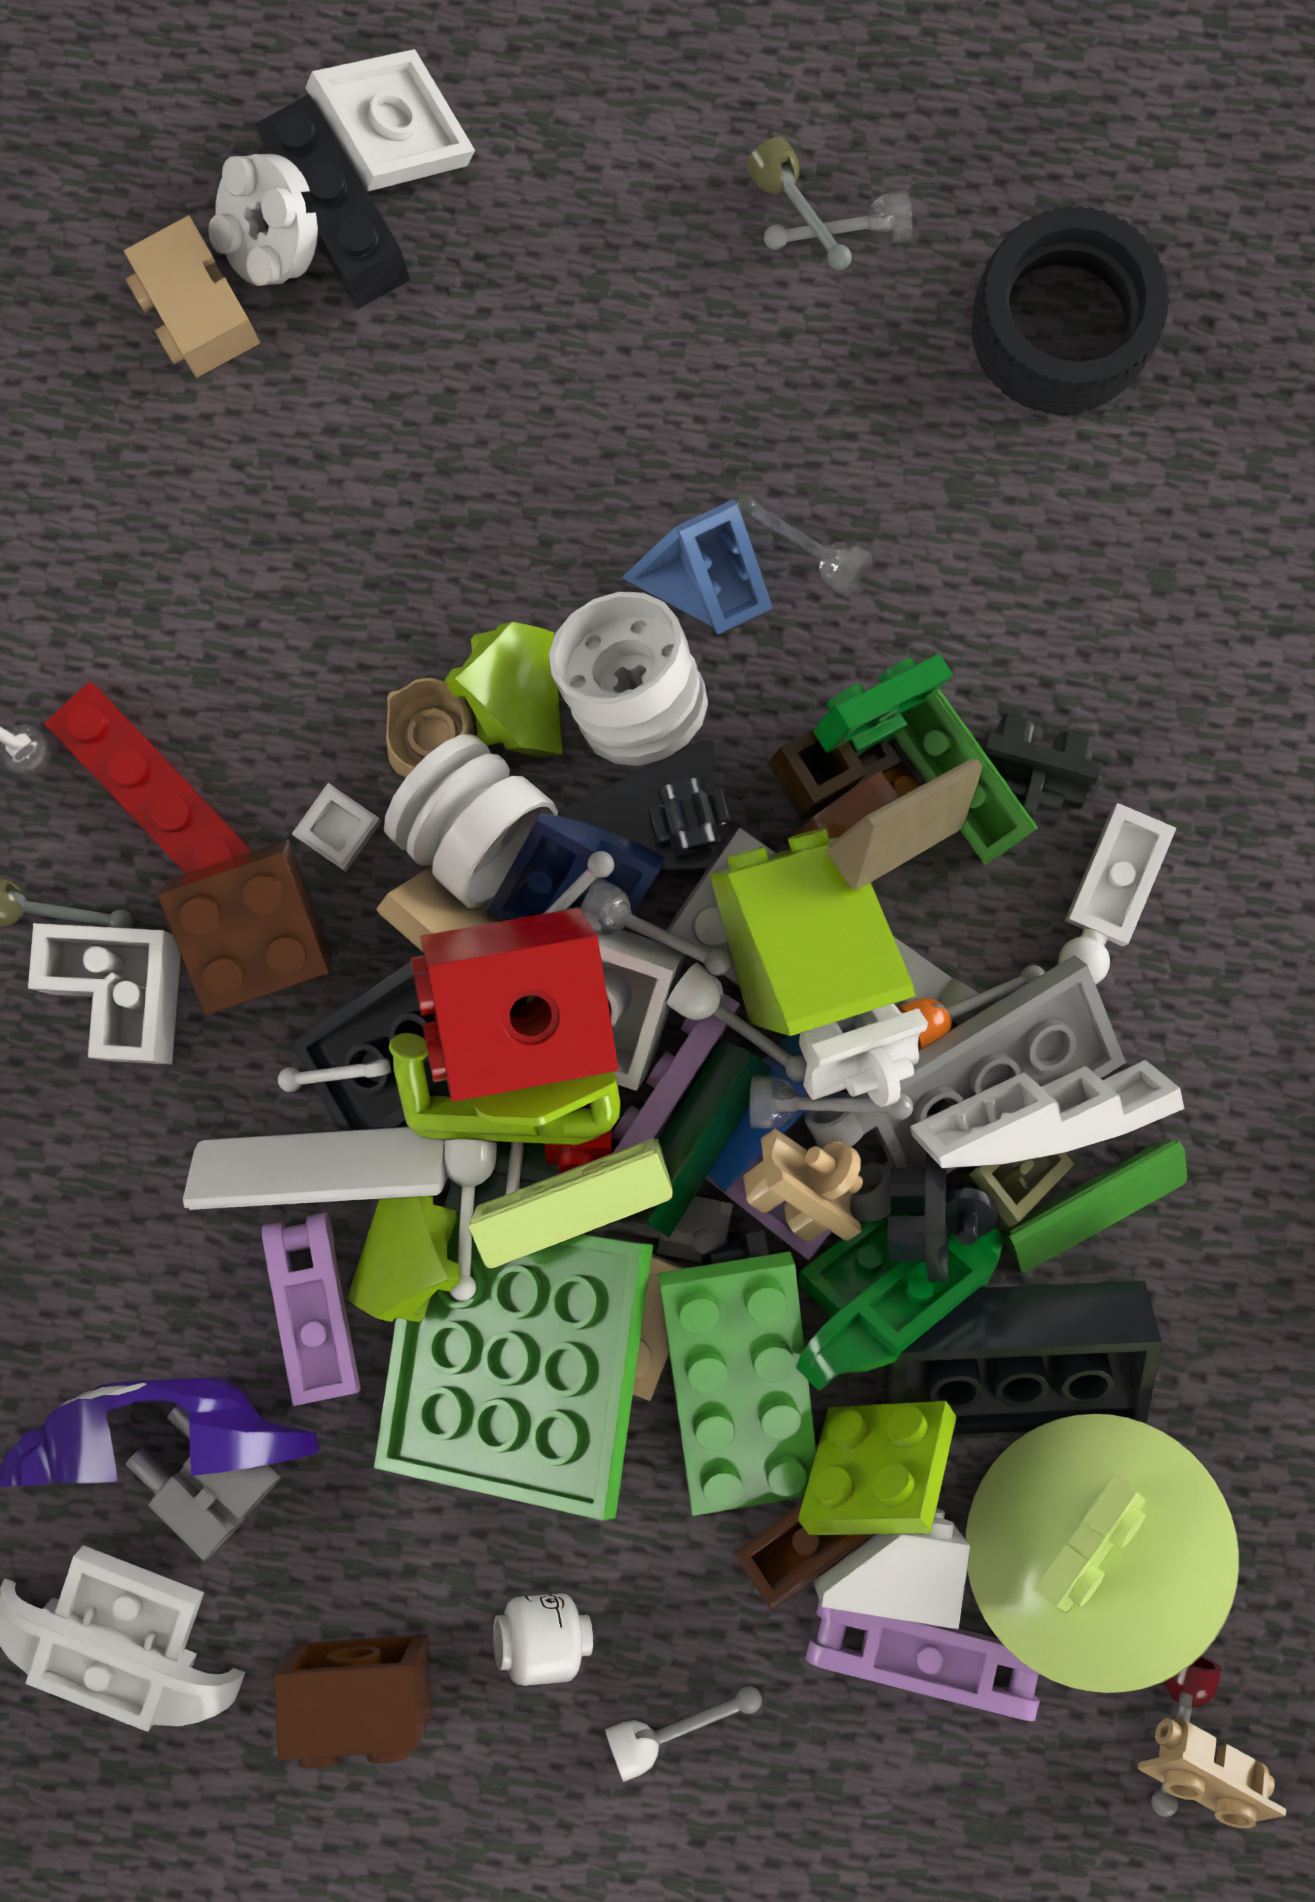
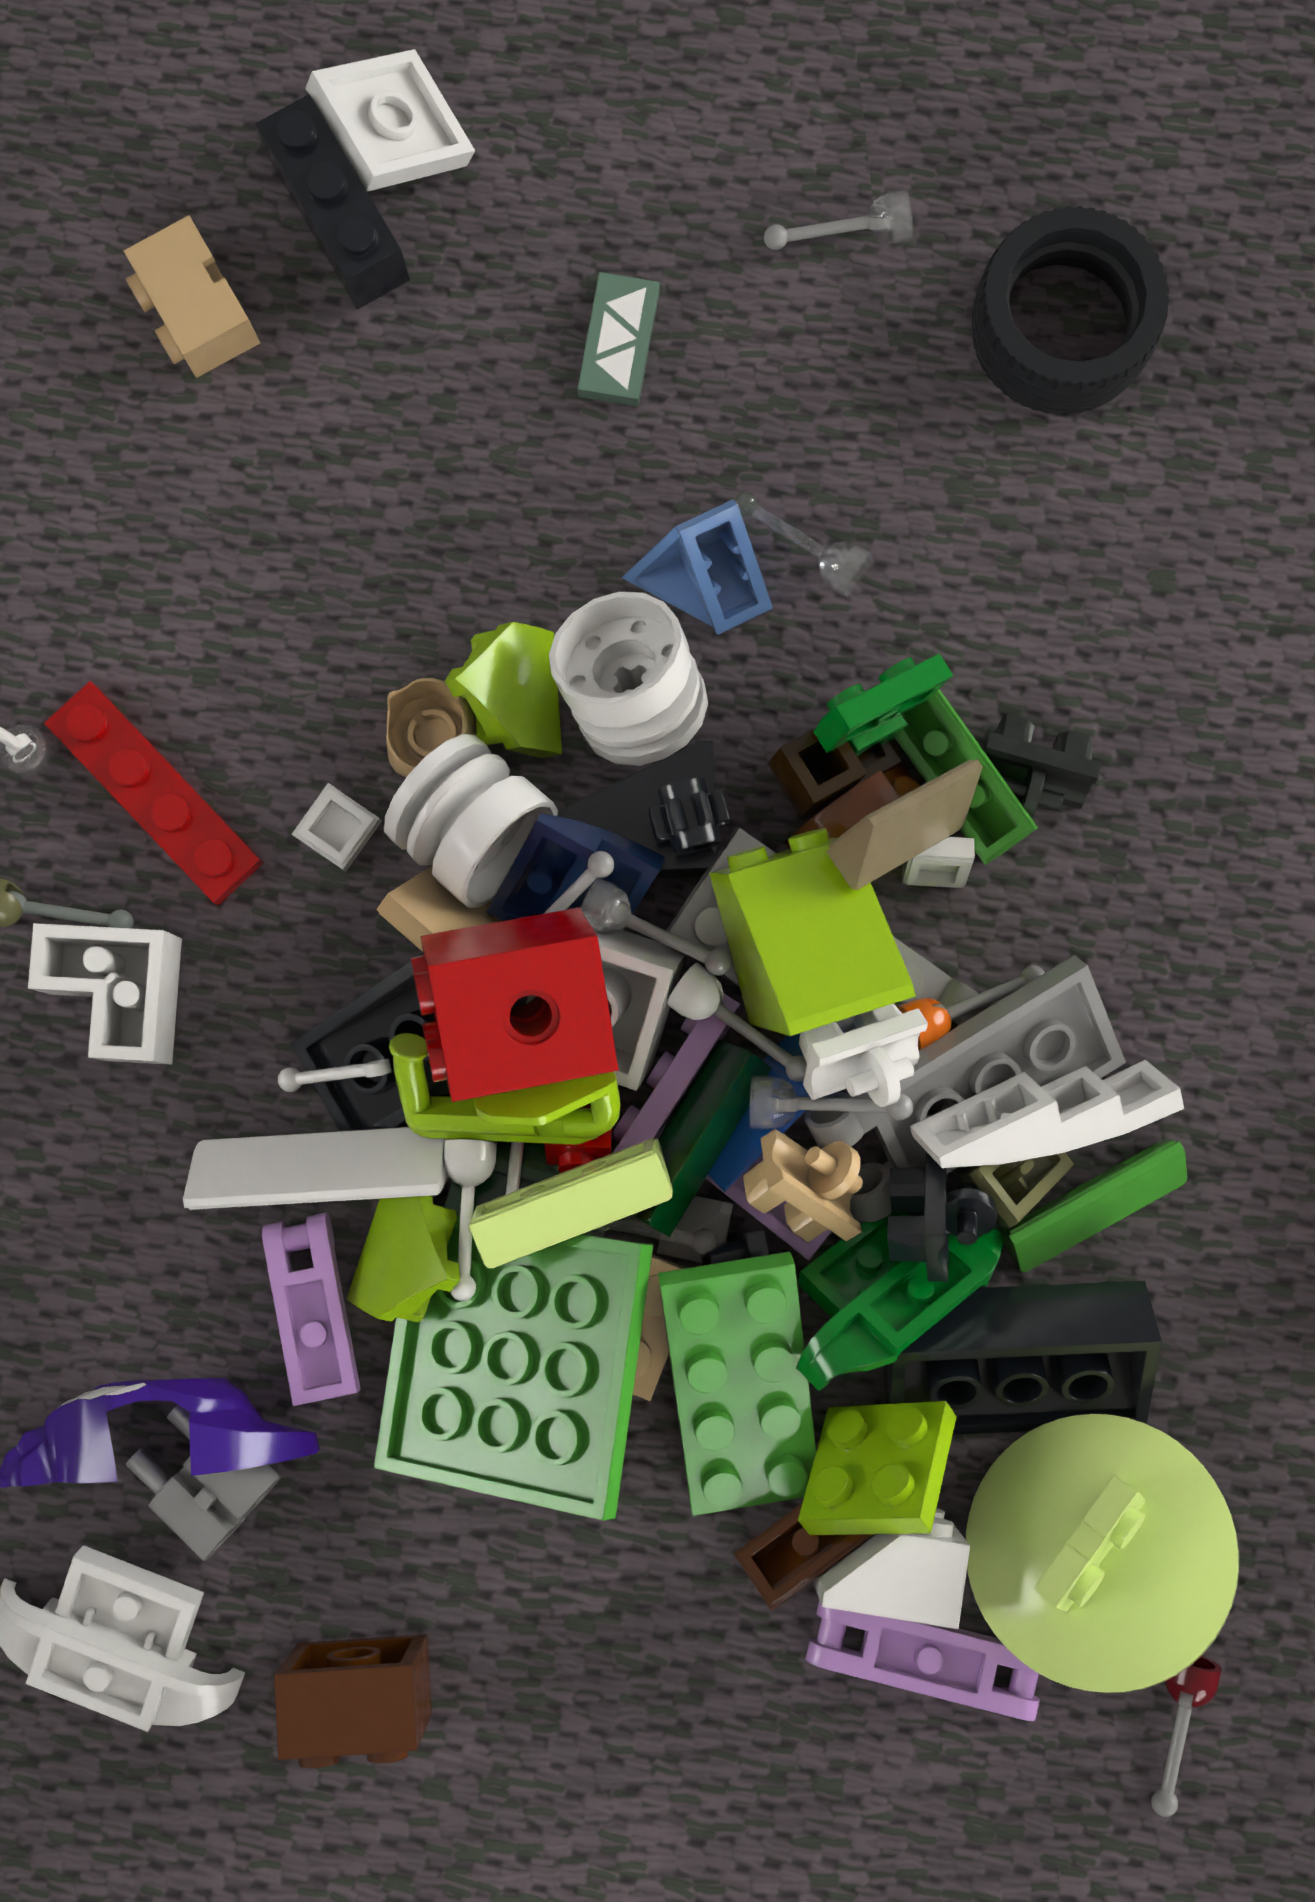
(246, 927): reddish brown brick -> none
(267, 189): white plate -> none
(541, 1639): white head -> none
(618, 339): none -> sand green tile
(637, 1745): hinge -> none
(776, 170): hinge -> none
(942, 864): none -> white tile
(1115, 886): white plate -> none
(1232, 1787): tan hinge -> none

